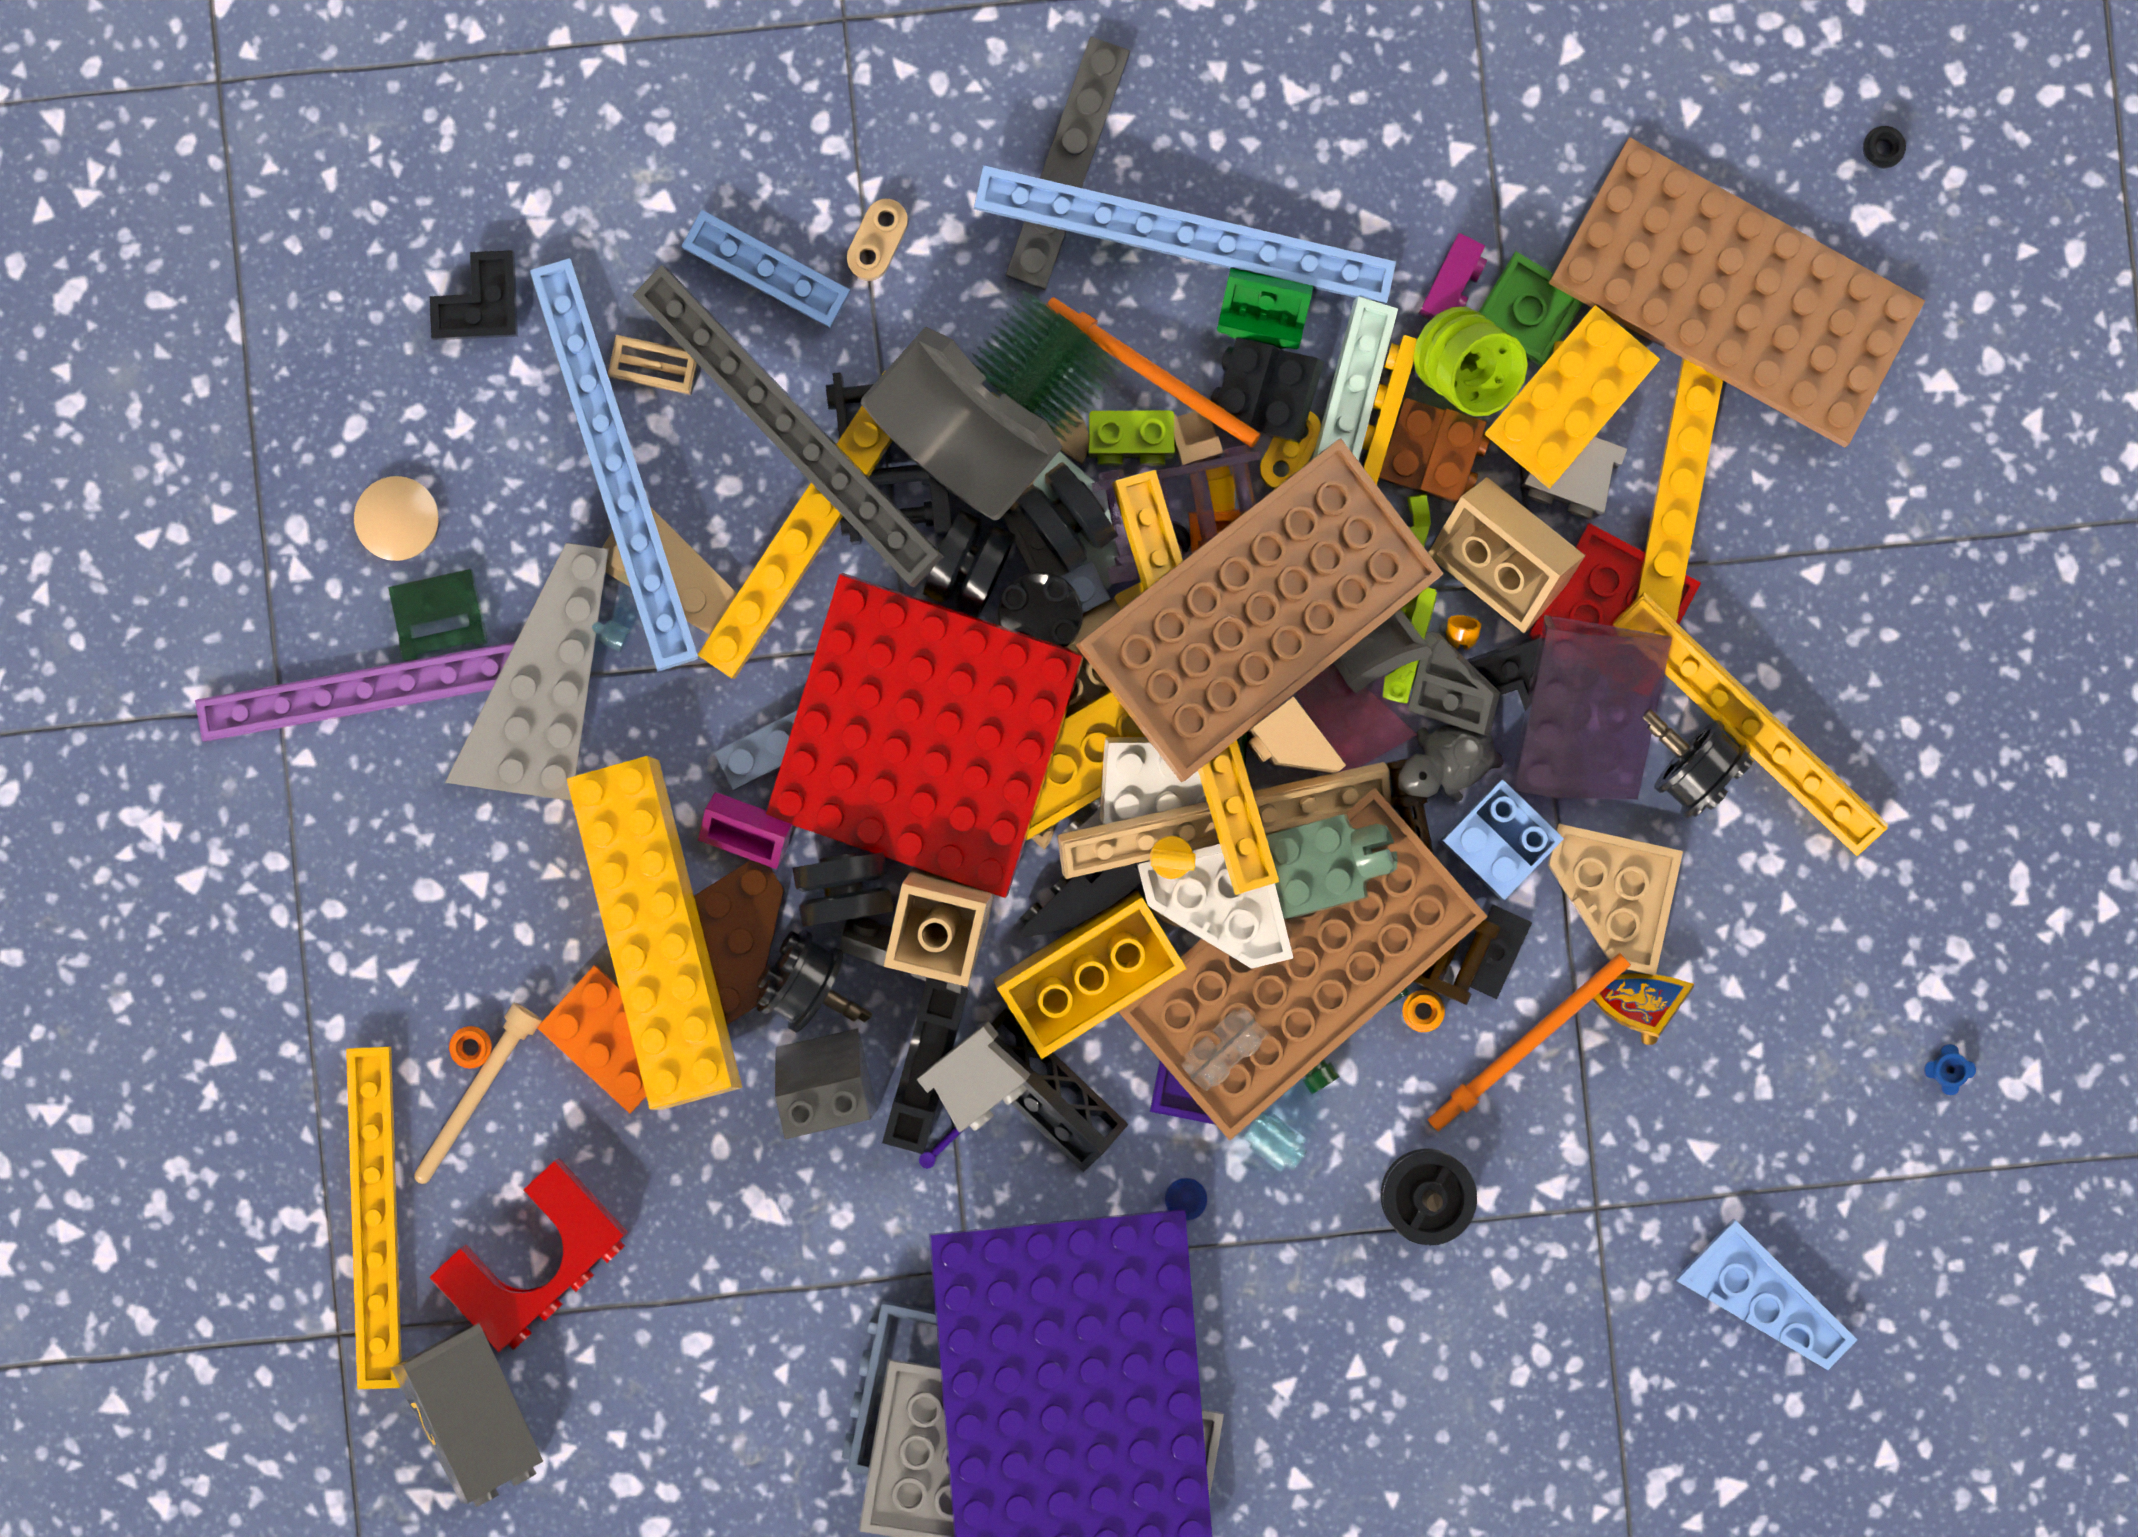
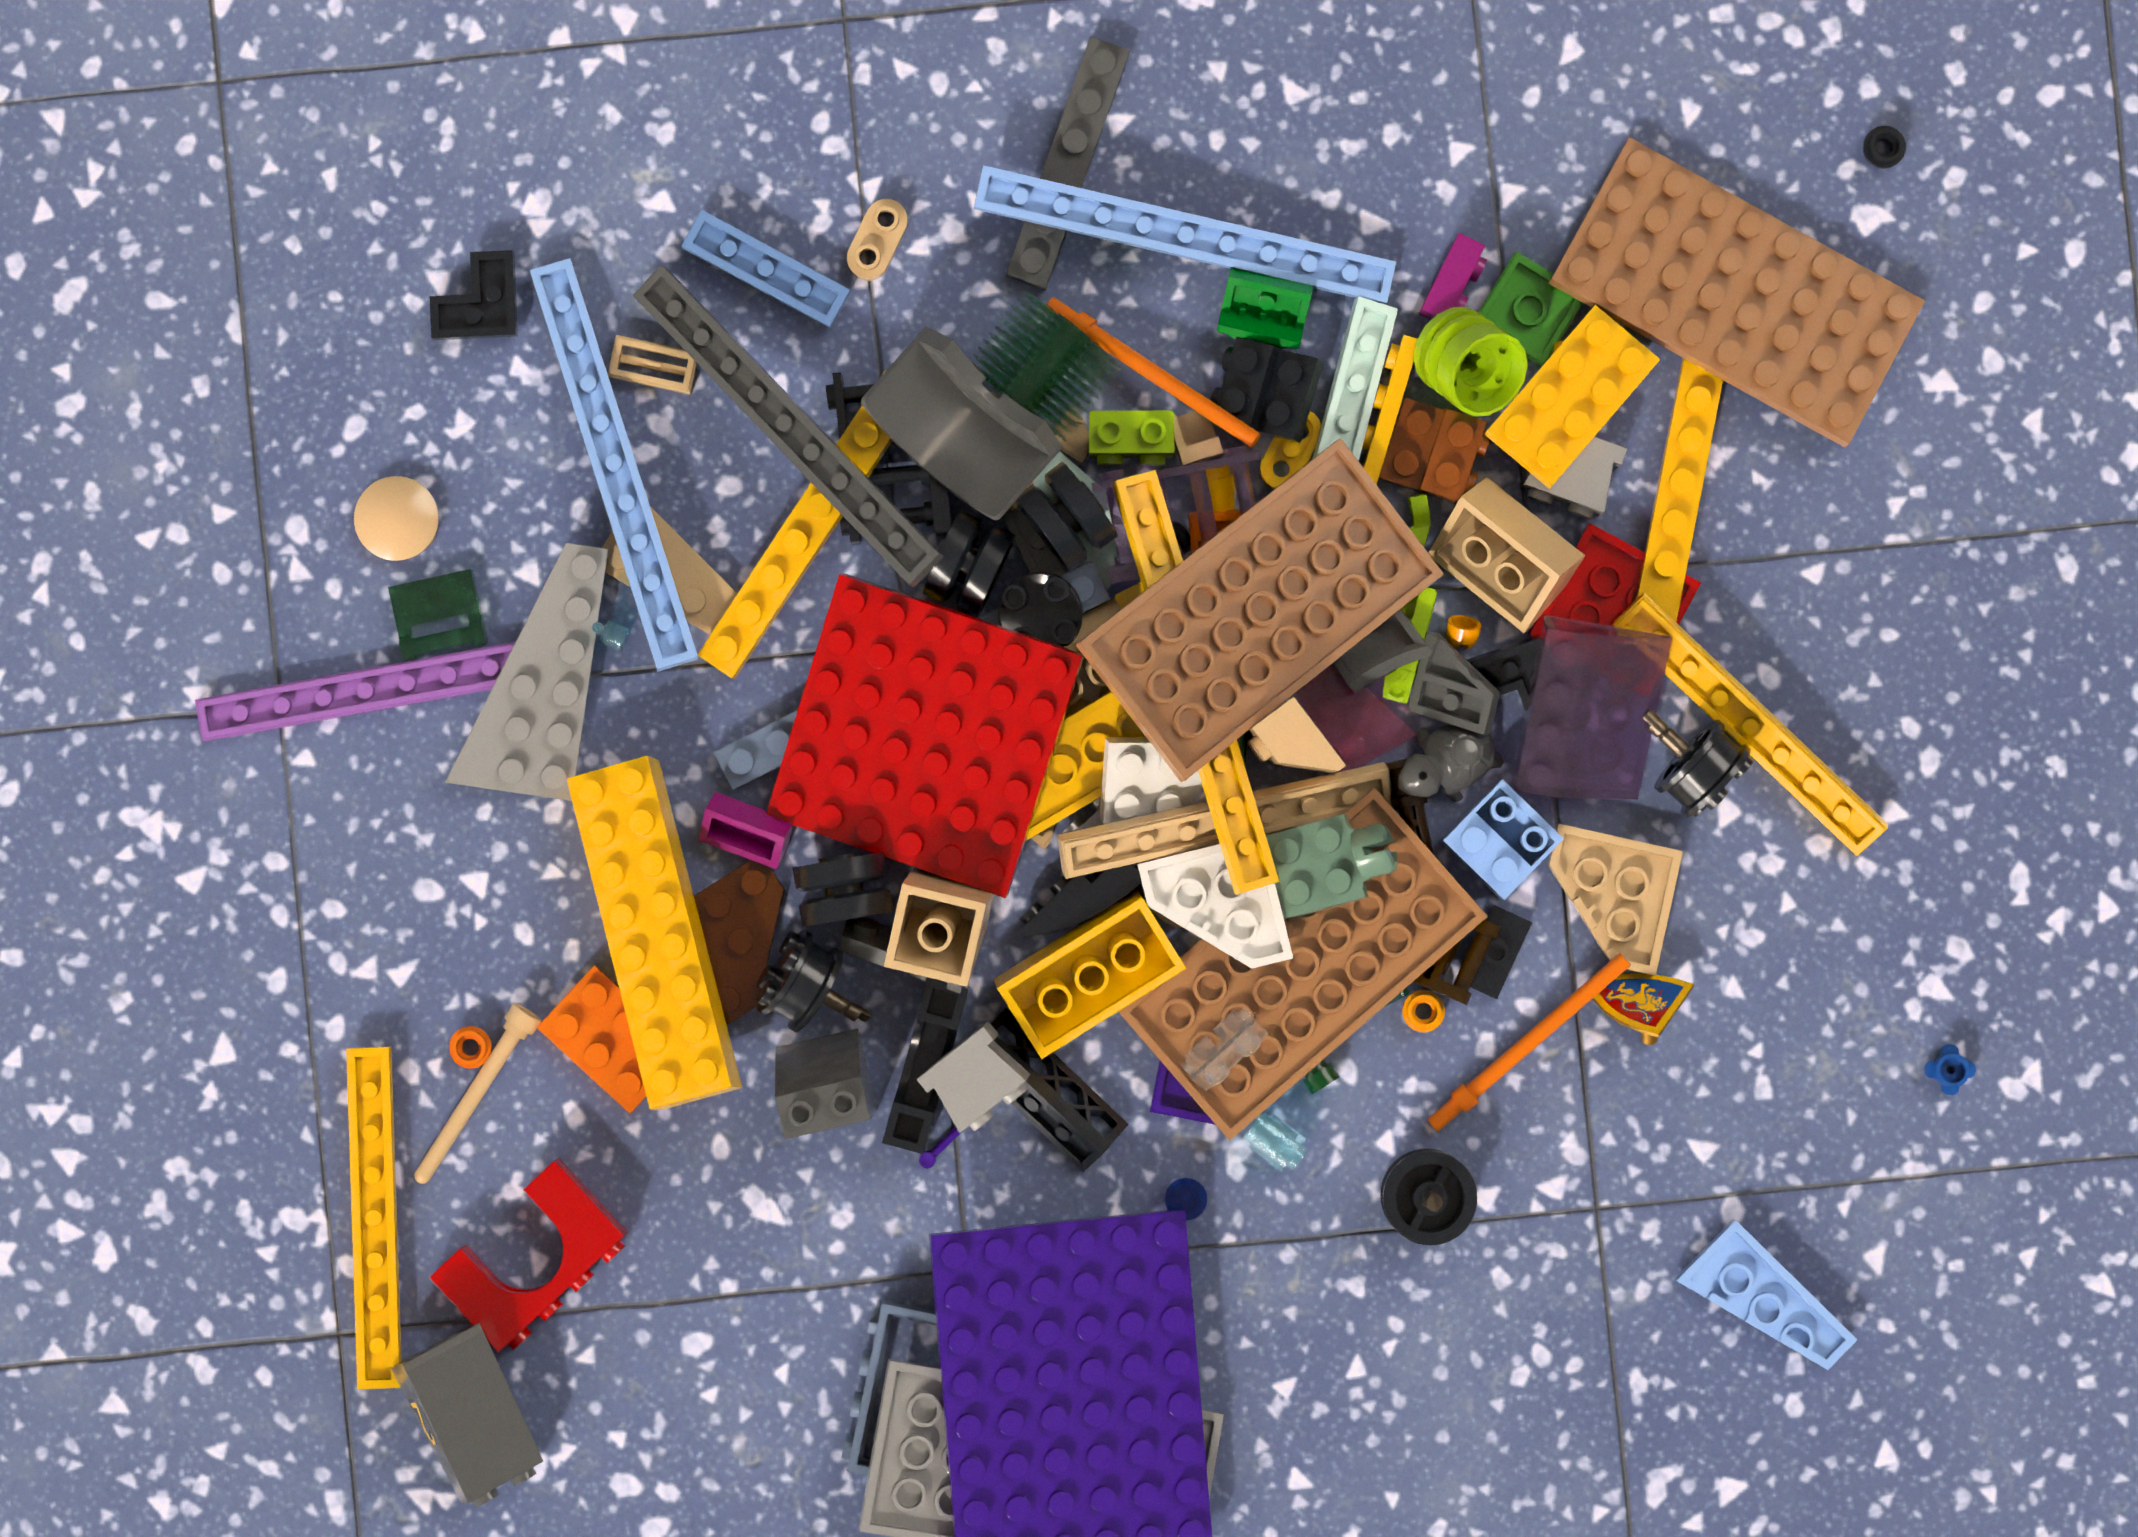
(1172, 857): yellow plate -> none

